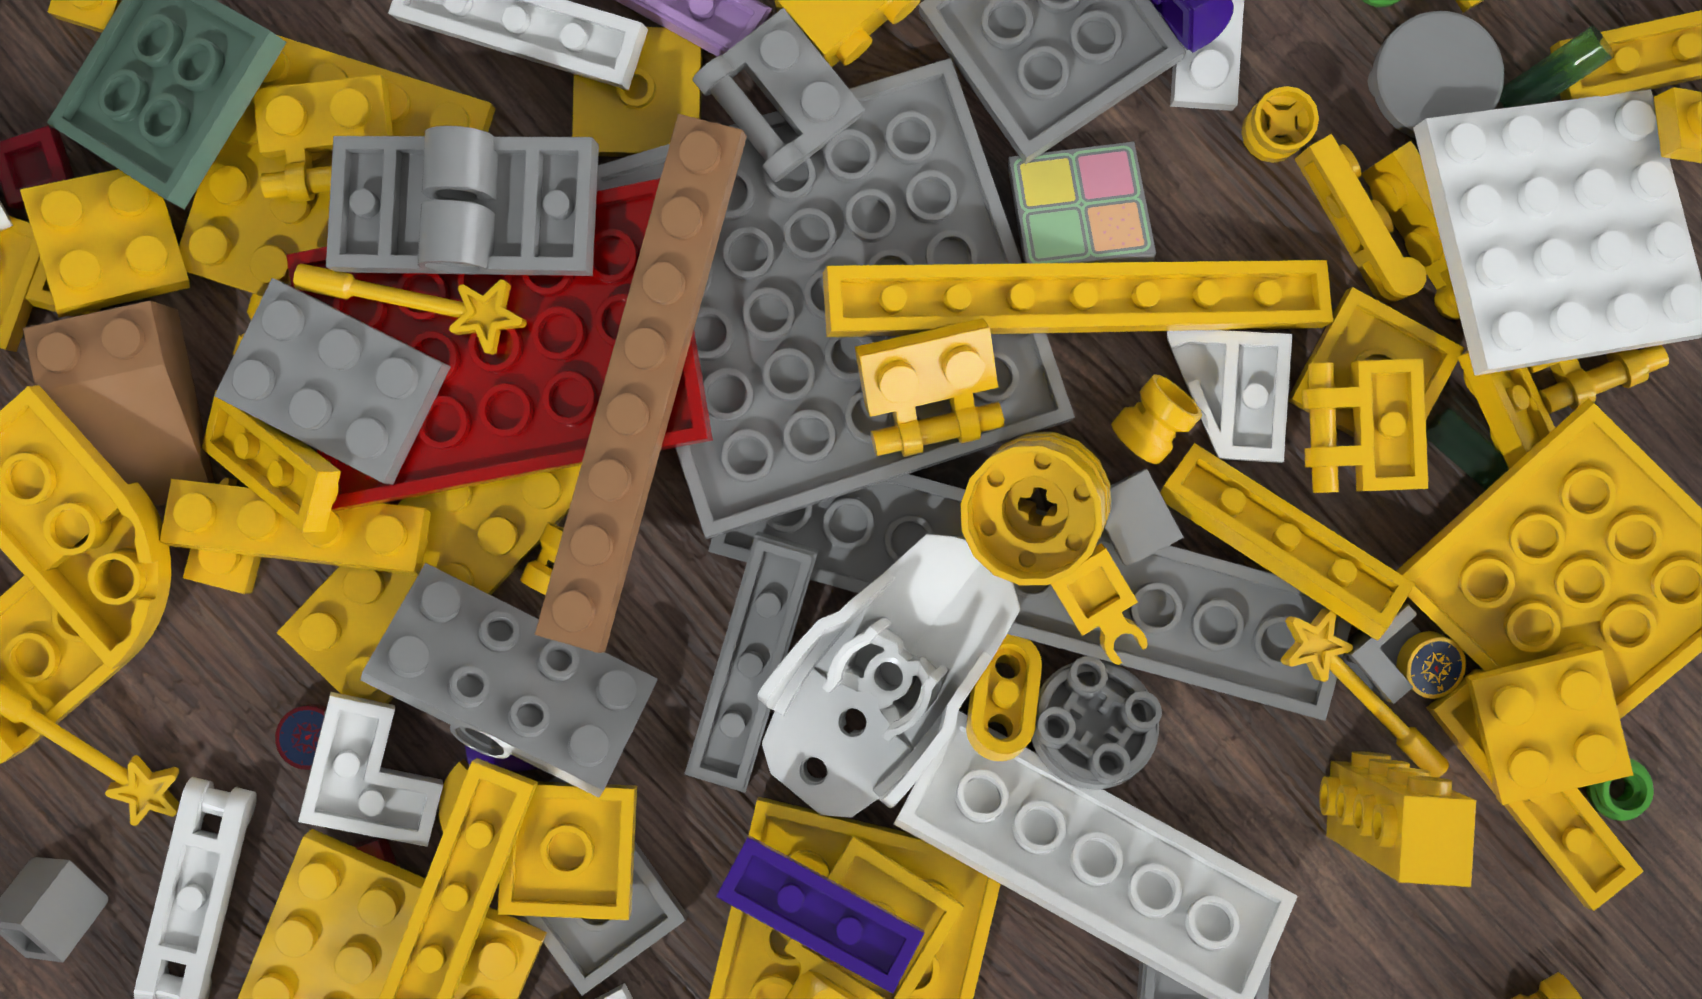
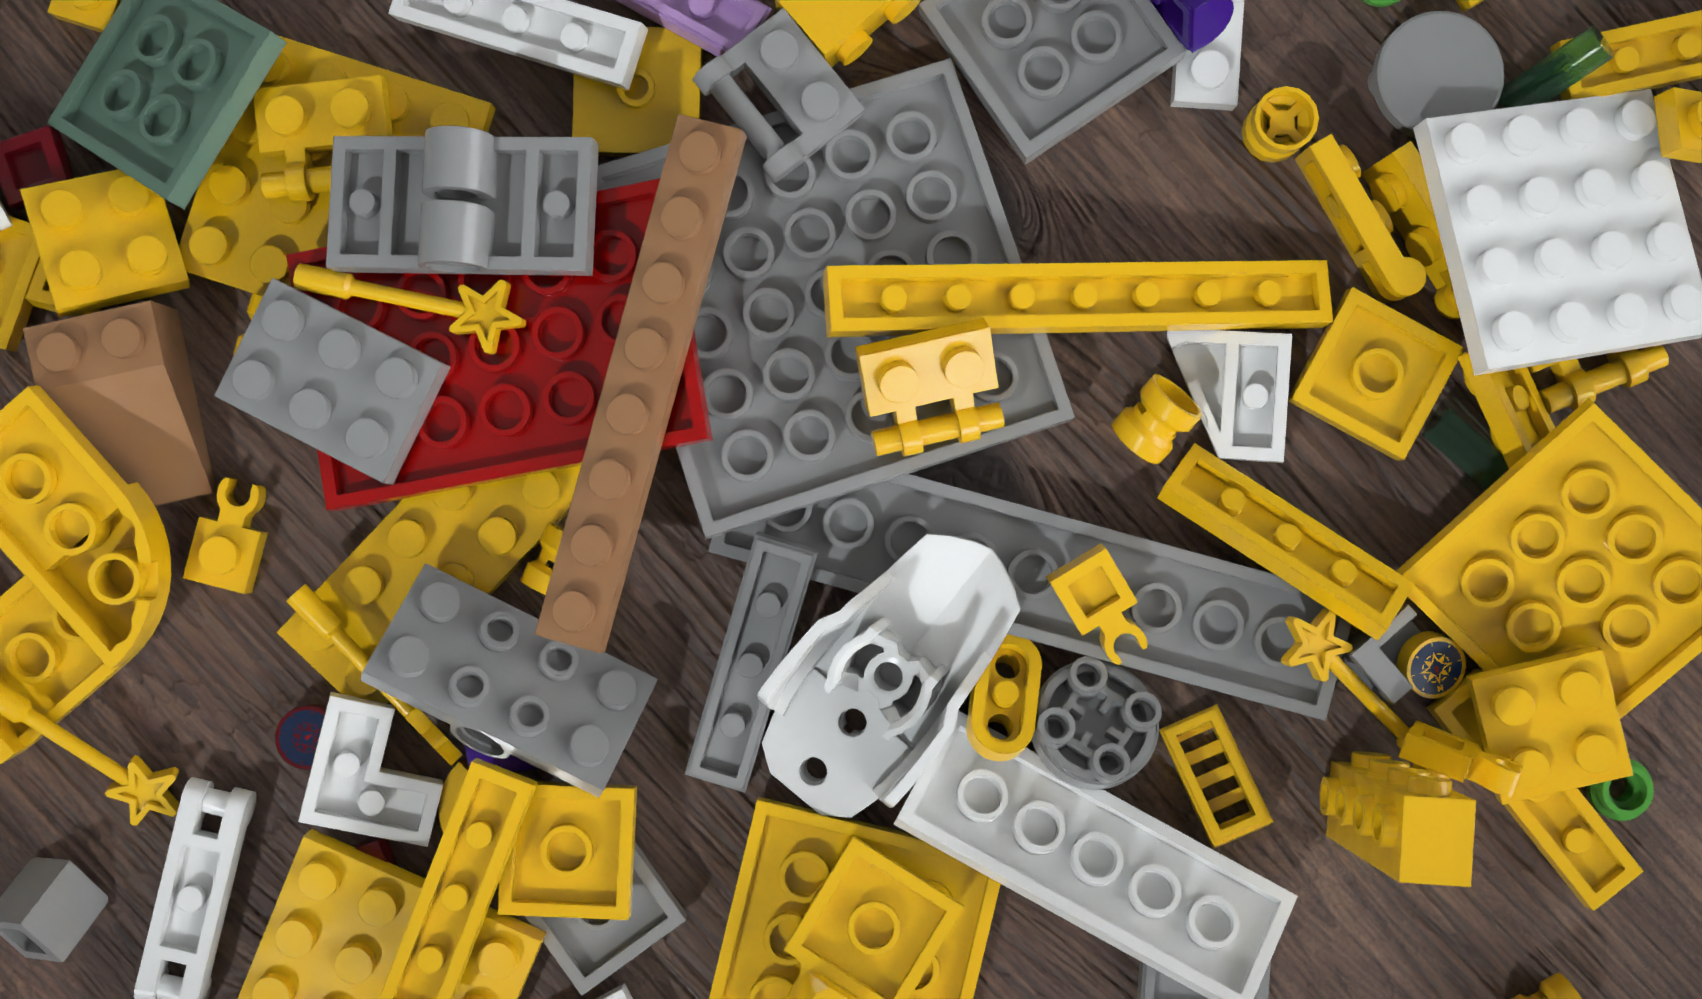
(244, 524): yellow plate -> none
(273, 466): yellow plate -> none
(329, 626): none -> yellow piece
(820, 914): dark purple plate -> none
(1006, 529): yellow wheel -> none
(1082, 206): tile -> none
(1139, 519): light grey panel -> none
(1239, 826): none -> yellow slope
(1387, 425): yellow plate -> none
(1458, 759): none -> yellow plate

